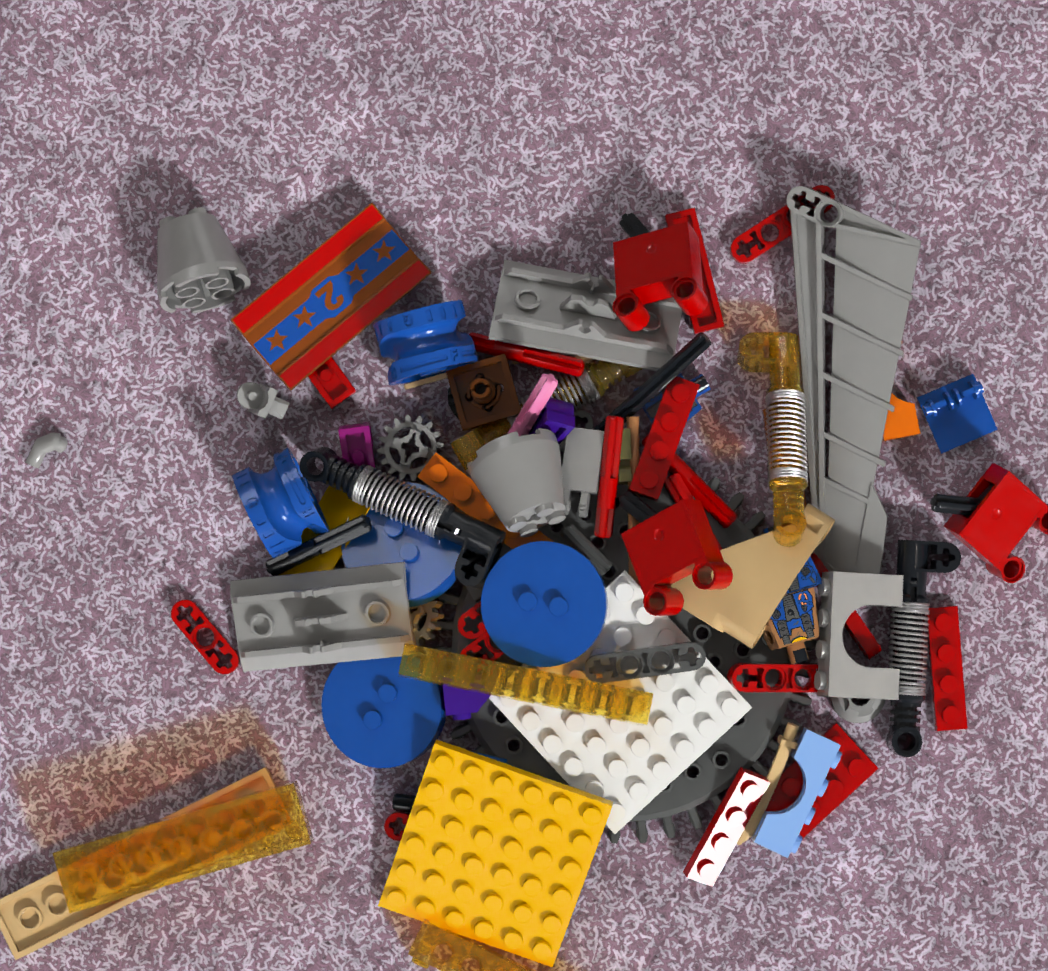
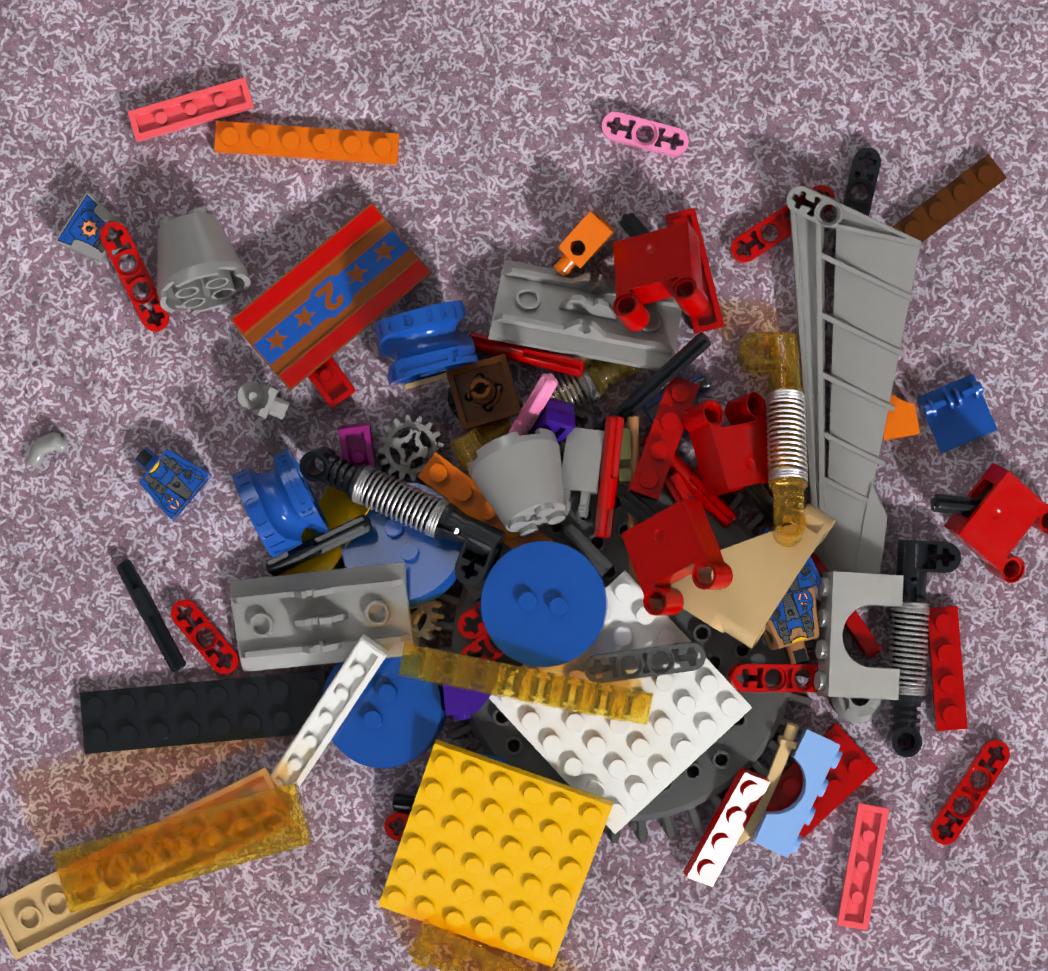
(83, 227): none -> torso
(131, 277): none -> red beam
(151, 615): none -> black axle
(171, 480): none -> torso
(191, 109): none -> coral plate
(199, 711): none -> black plate
(306, 143): none -> orange plate
(330, 712): none -> white tile
(593, 233): none -> orange torso
(639, 122): none -> bright pink beam
(732, 455): none -> red piece
(856, 167): none -> black beam
(862, 866): none -> coral plate
(952, 199): none -> reddish brown plate
(973, 794): none -> red beam

